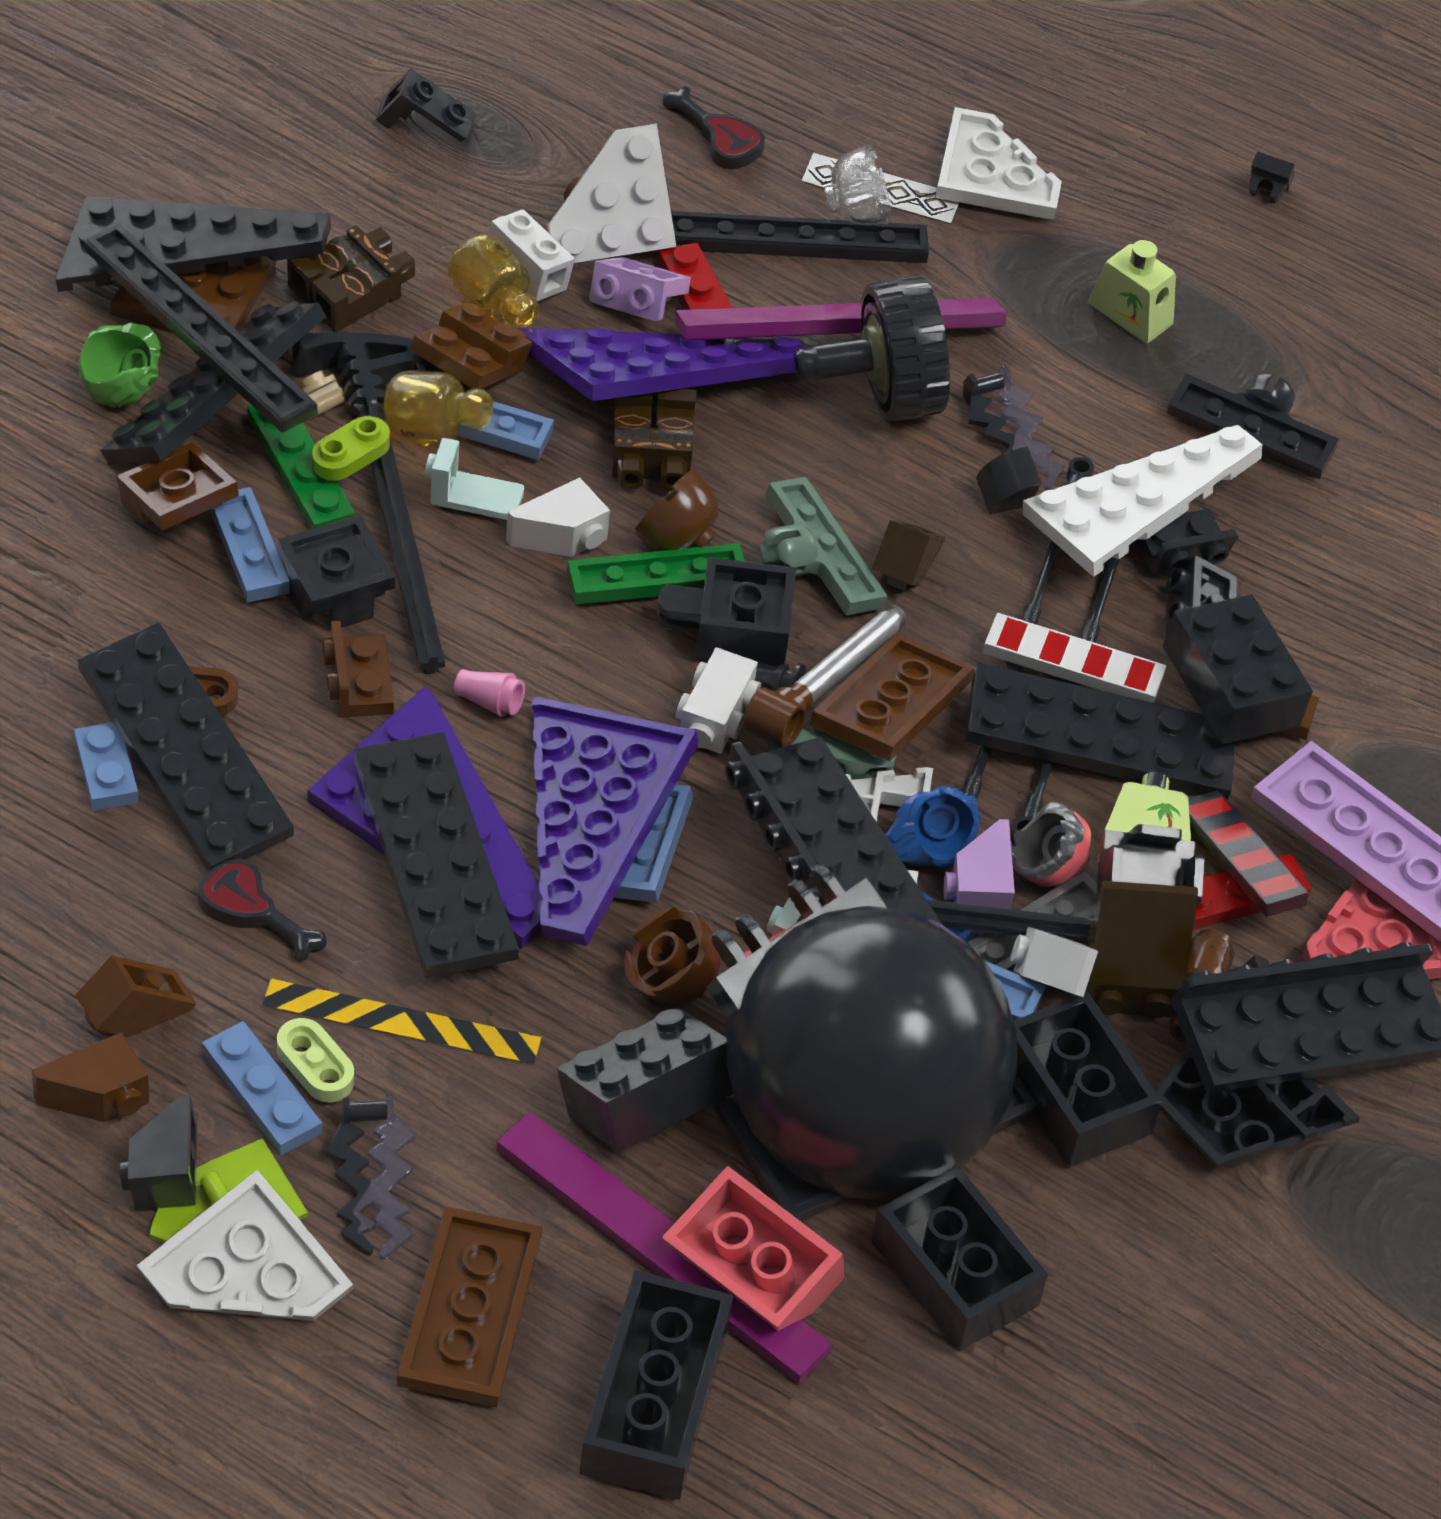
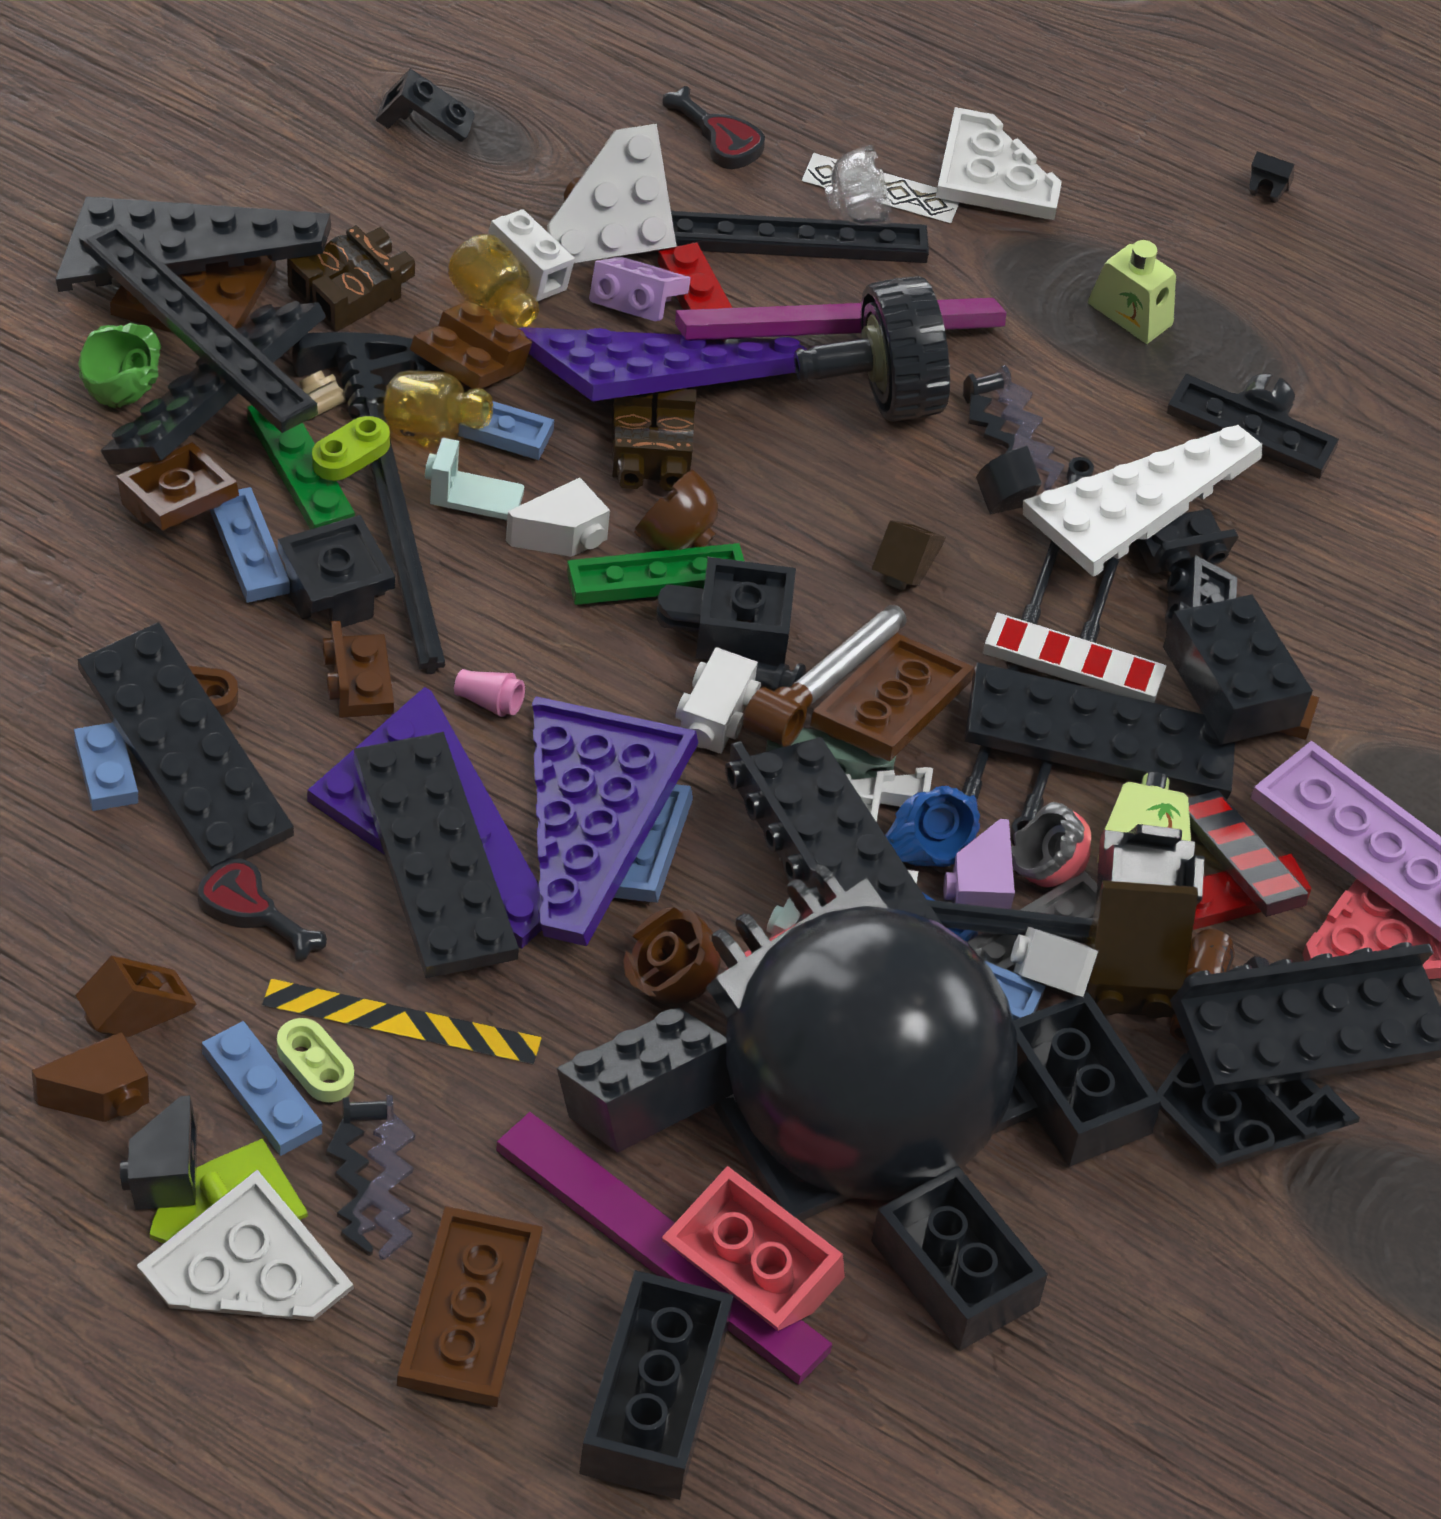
(818, 546): sand green plate -> none

